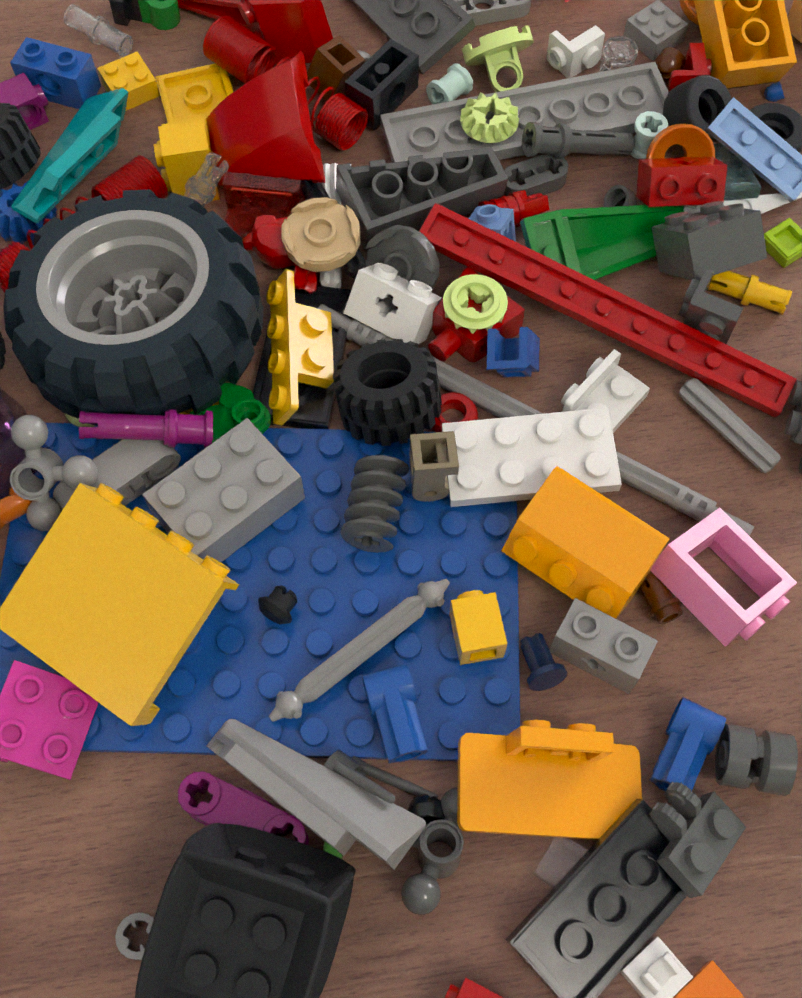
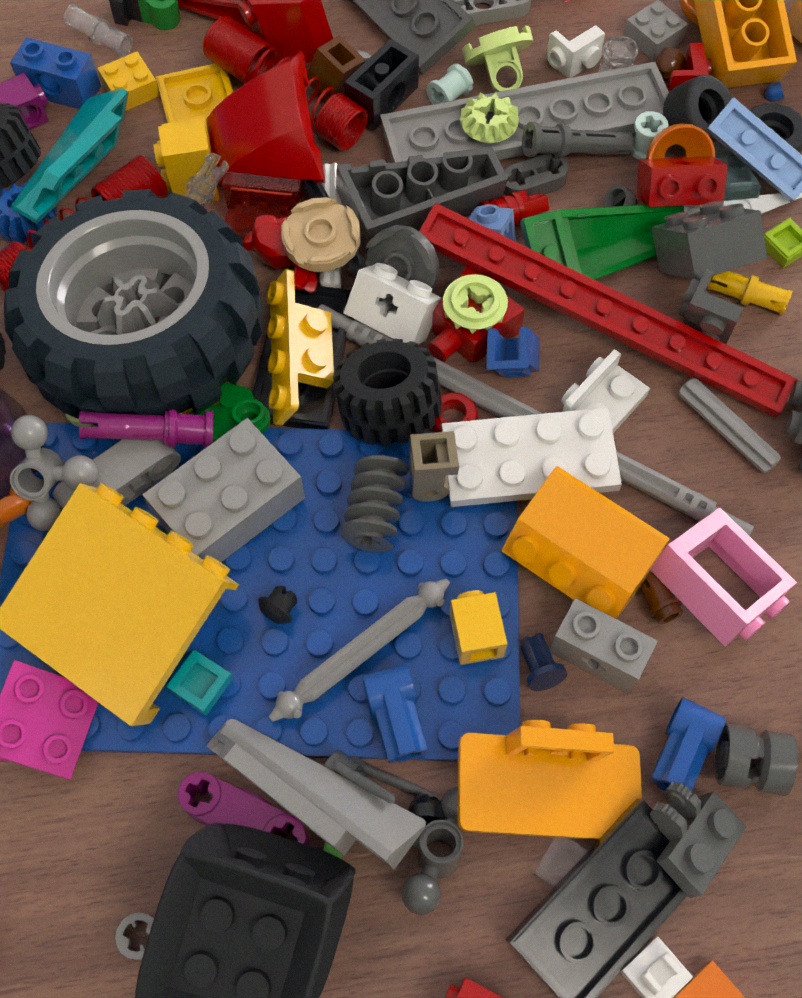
(200, 682): none -> teal plate

